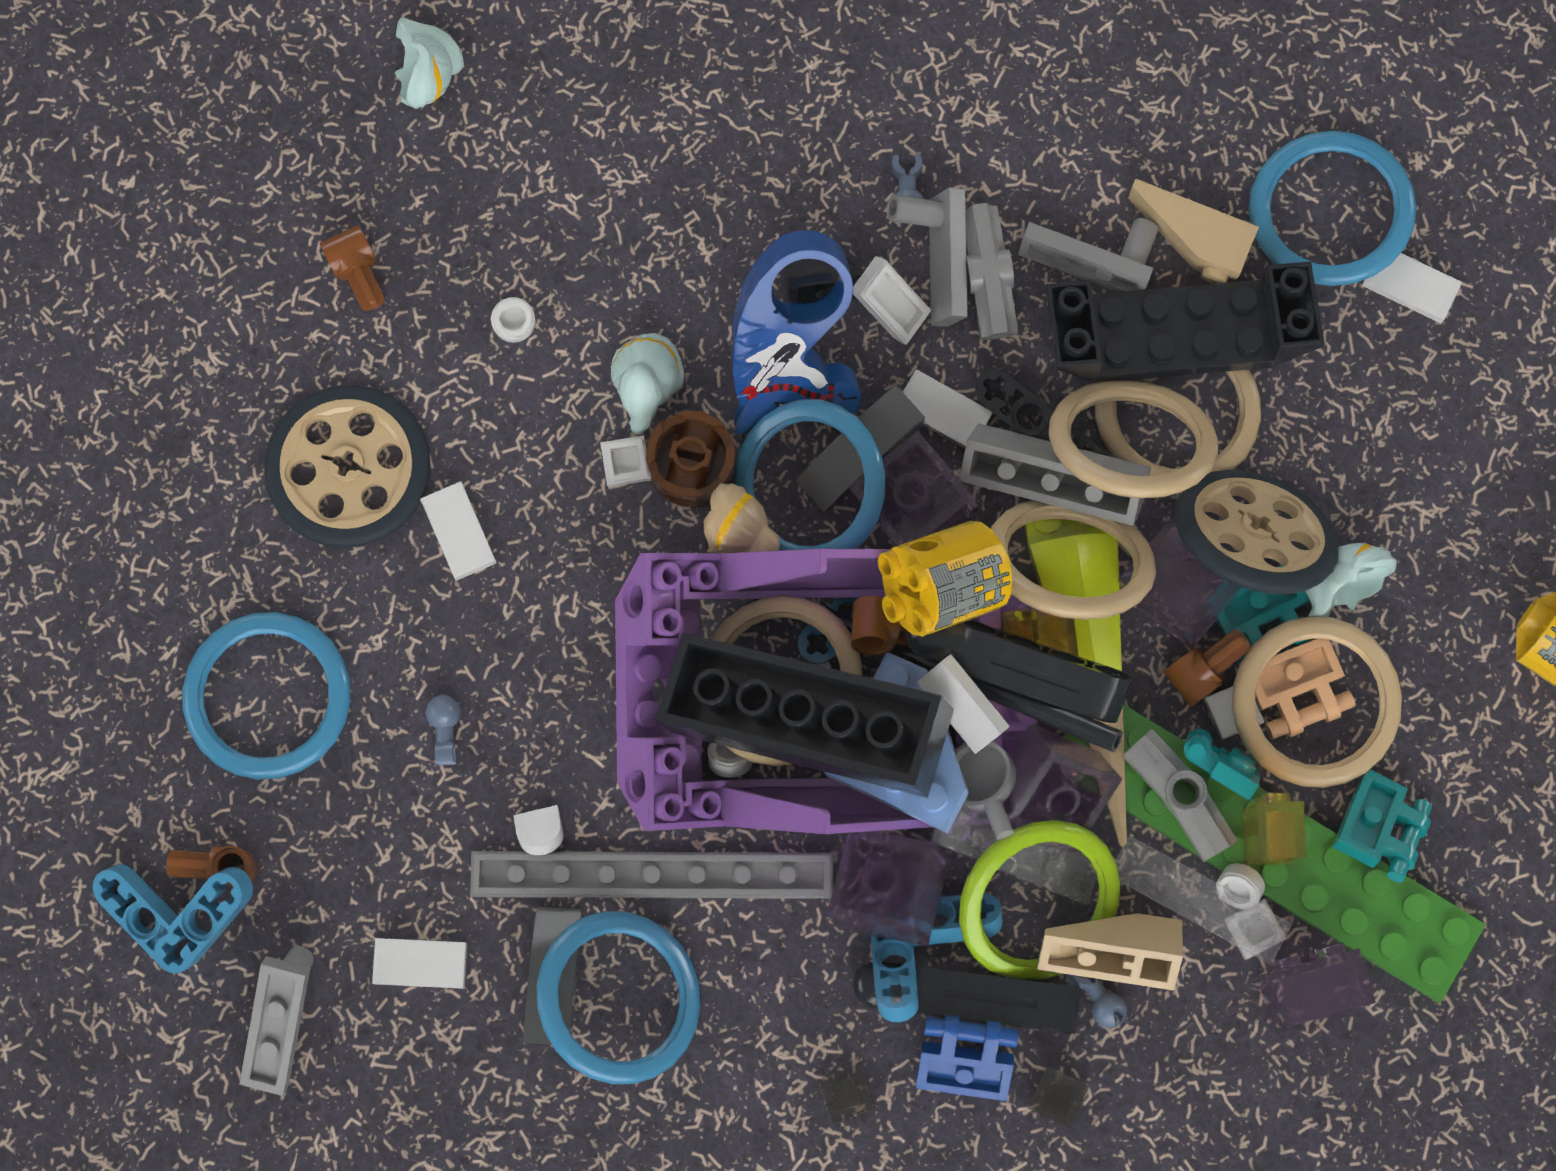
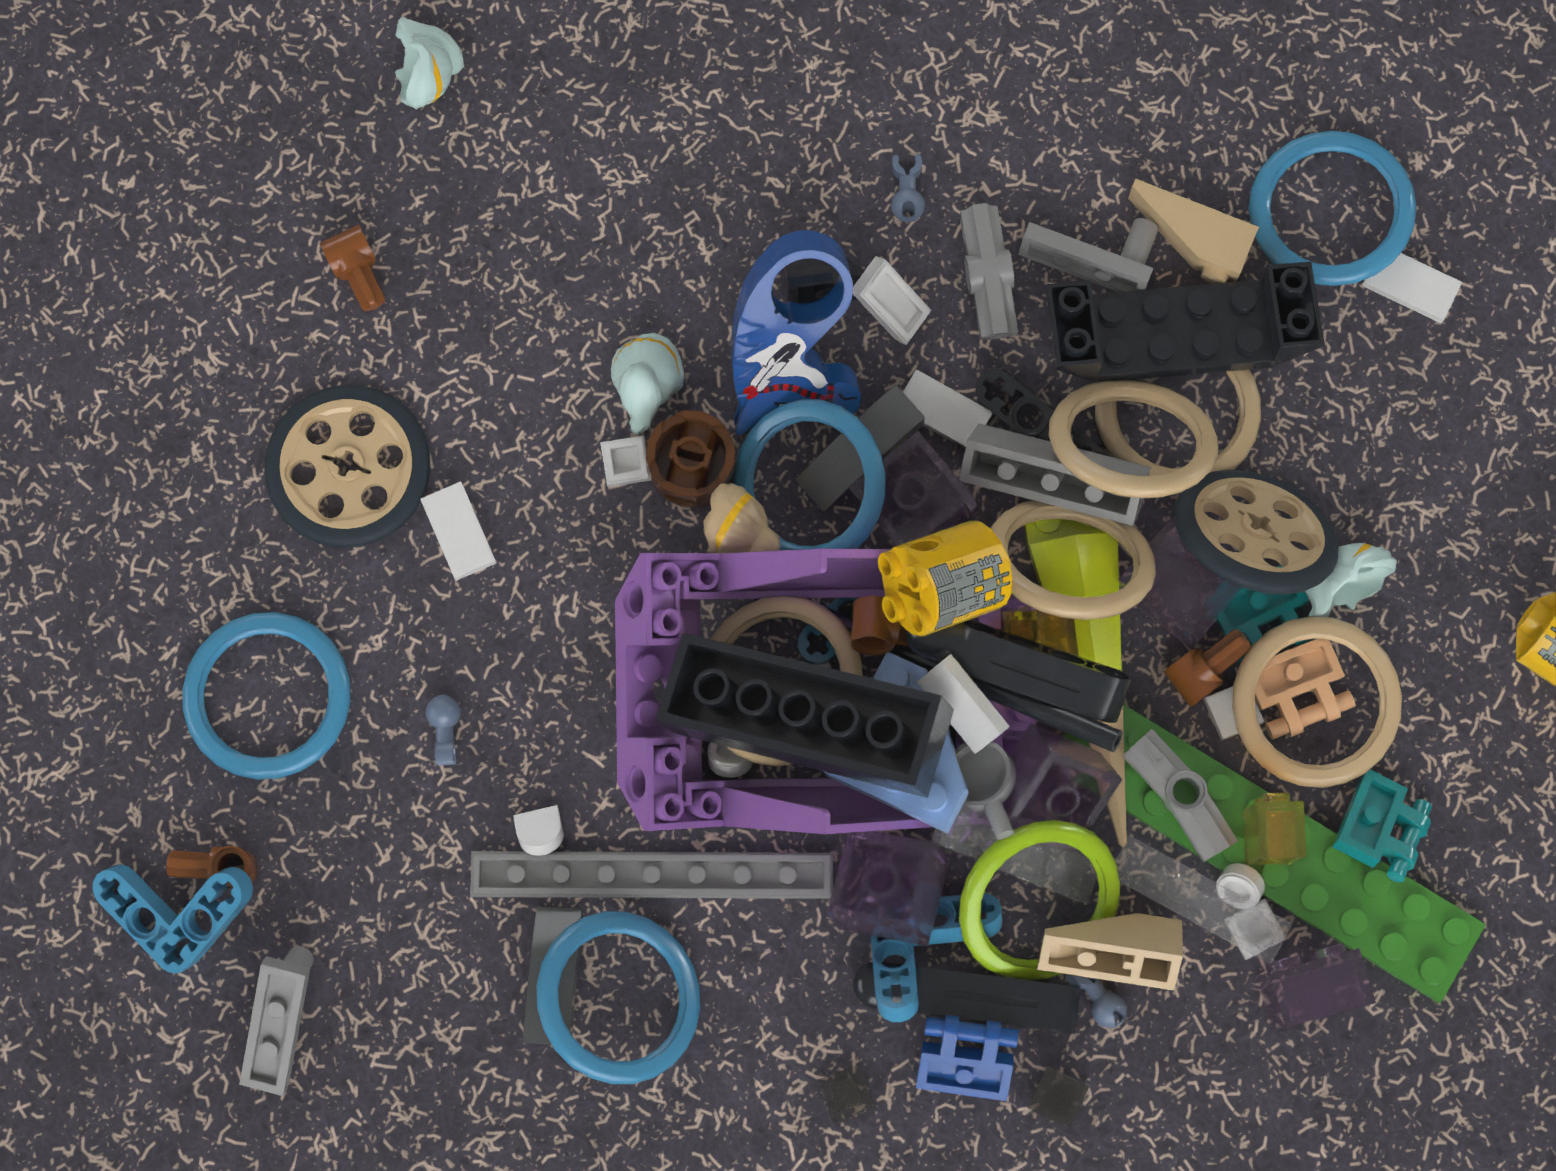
(419, 963): white tile -> none
(513, 319): white tile -> none
(947, 241): light grey piece -> none
(1231, 768): teal plate -> none

